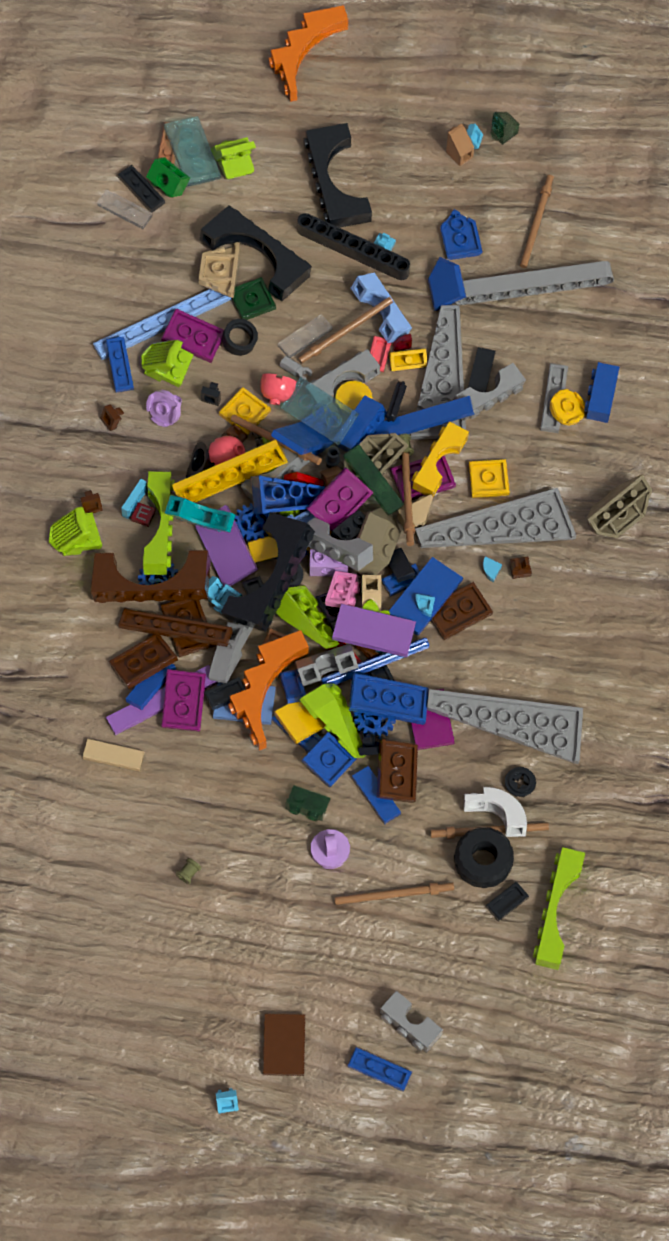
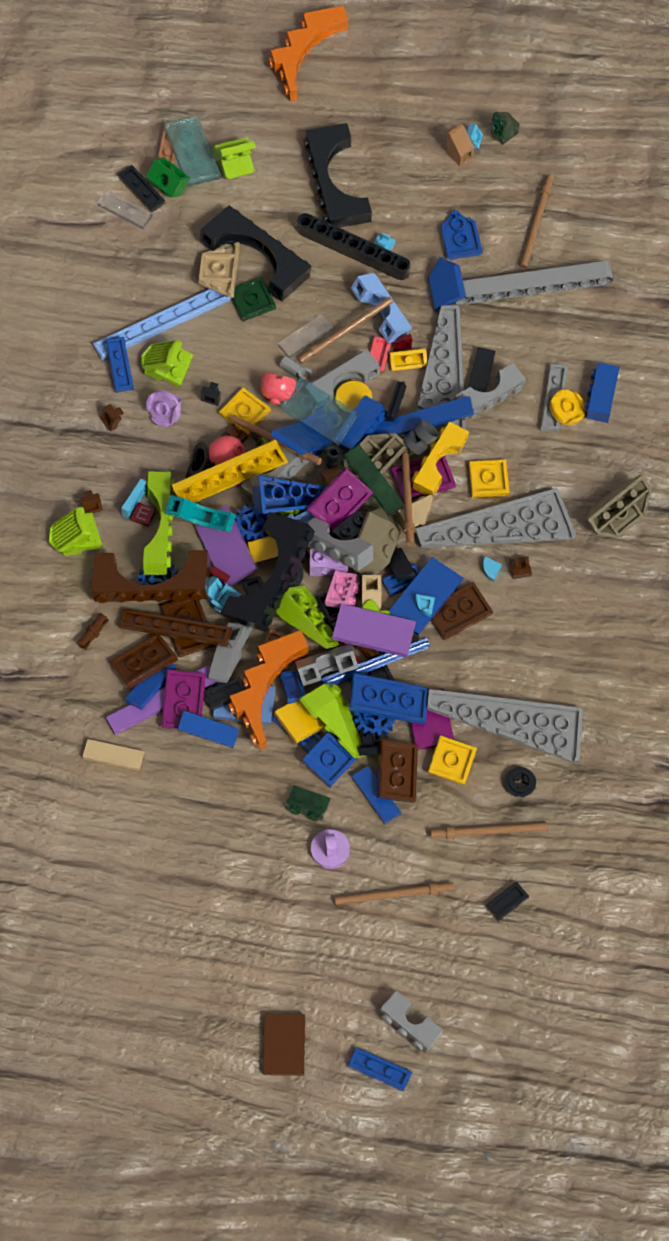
(92, 631): none -> reddish brown pin
(188, 871): olive bush -> none
(197, 335): magenta tile -> none
(208, 729): none -> blue tile
(219, 574): none -> dark red tile
(227, 1101): medium azure tile -> none
(244, 325): black tyre -> none
(303, 478): red tile -> none
(418, 439): none -> dark grey wheel
(452, 760): none -> yellow tile
(483, 875): black tyre -> none
(501, 804): white arch -> none
(551, 946): lime arch -> none

